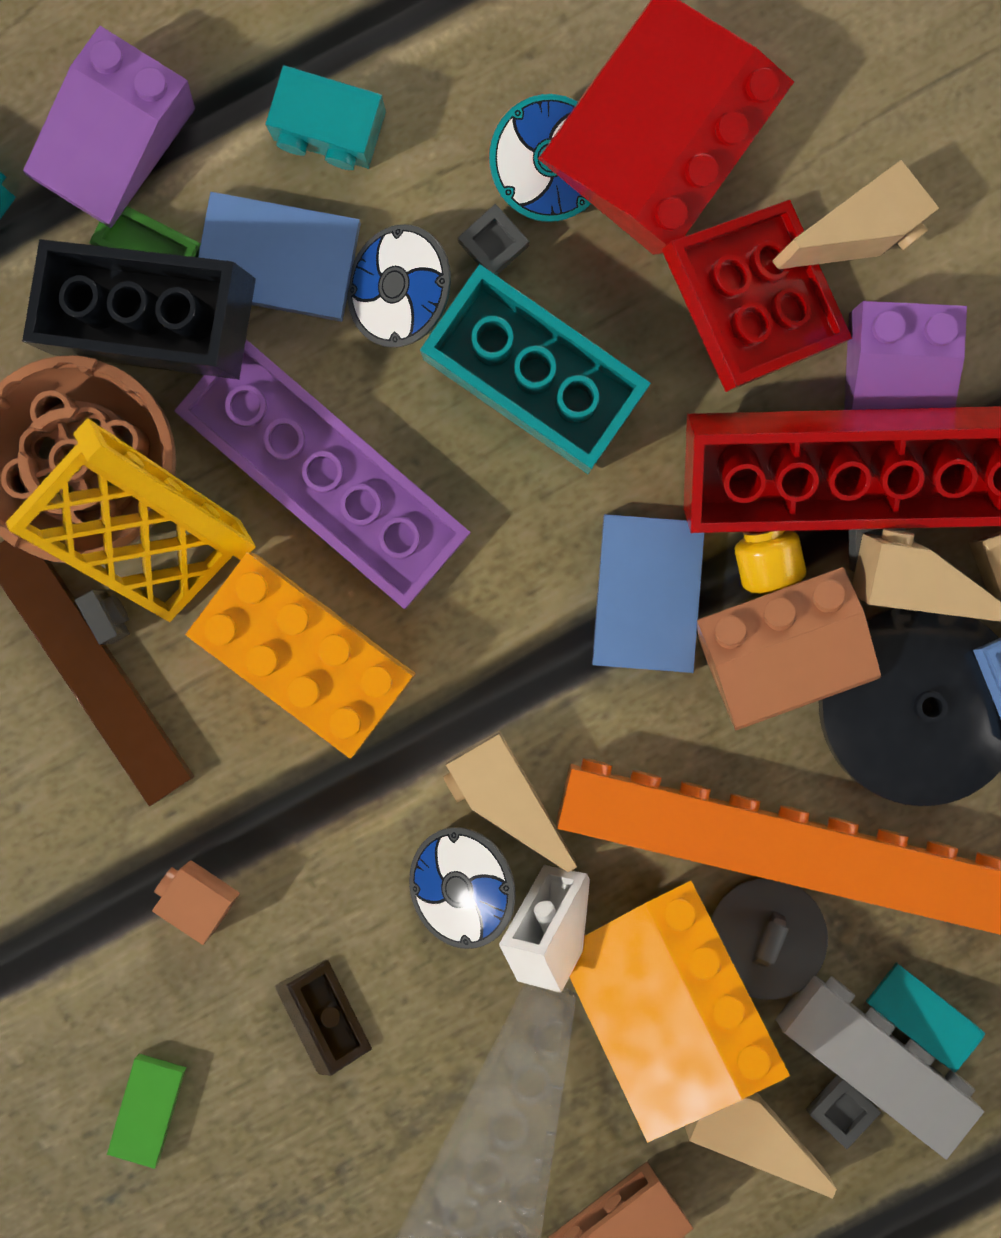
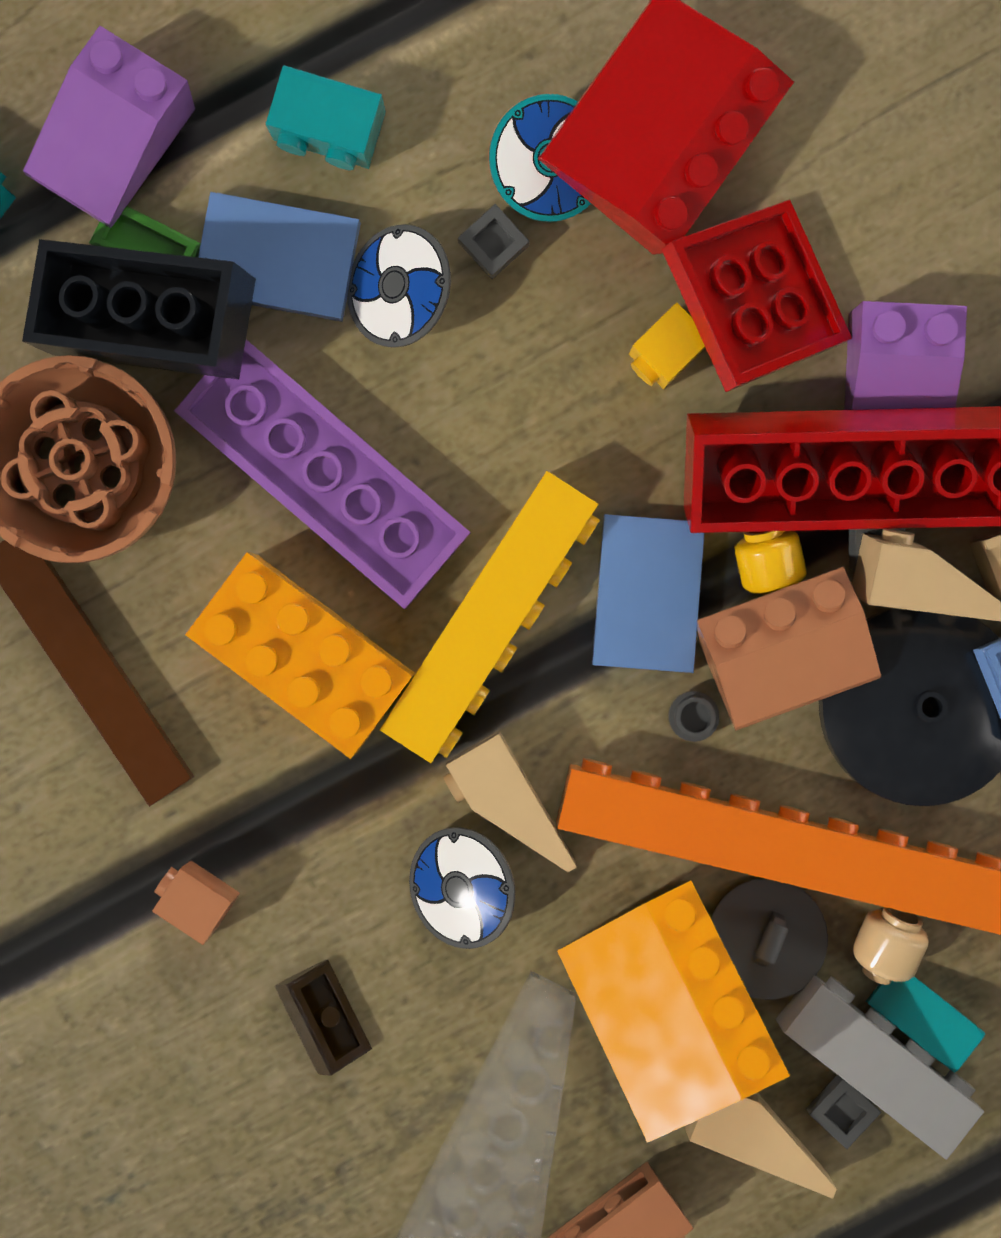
(104, 616): dark grey plate -> none
(146, 1111): bright green tile -> none
(153, 488): yellow fence -> none
(489, 618): none -> yellow brick
(533, 369): teal brick -> none
(548, 929): white slope -> none
(666, 348): none -> yellow brick
(693, 716): none -> dark grey plate
(866, 224): tan slope -> none
(890, 945): none -> tan head

